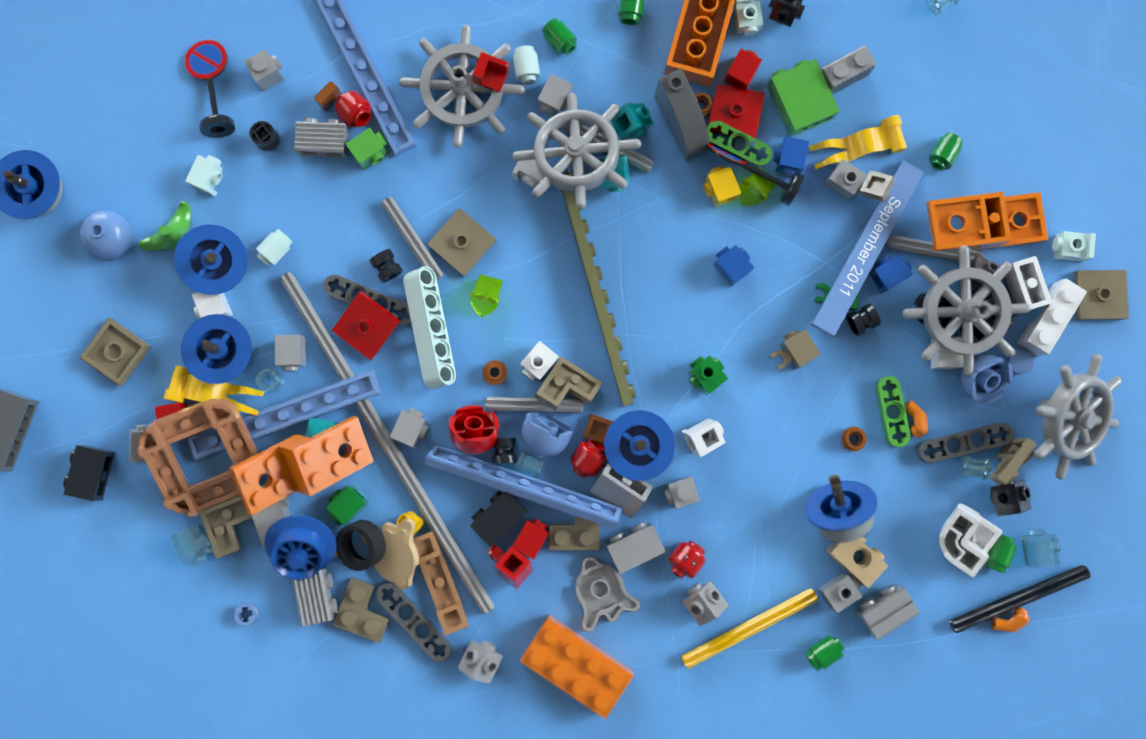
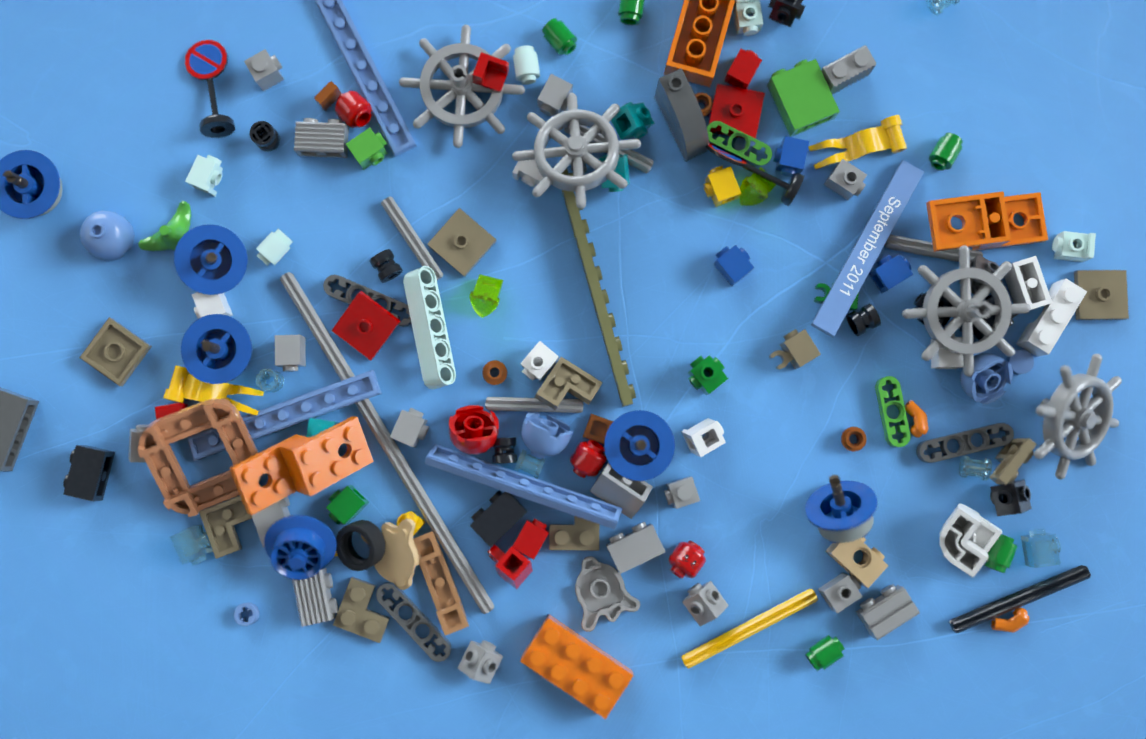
(877, 186): tile -> none

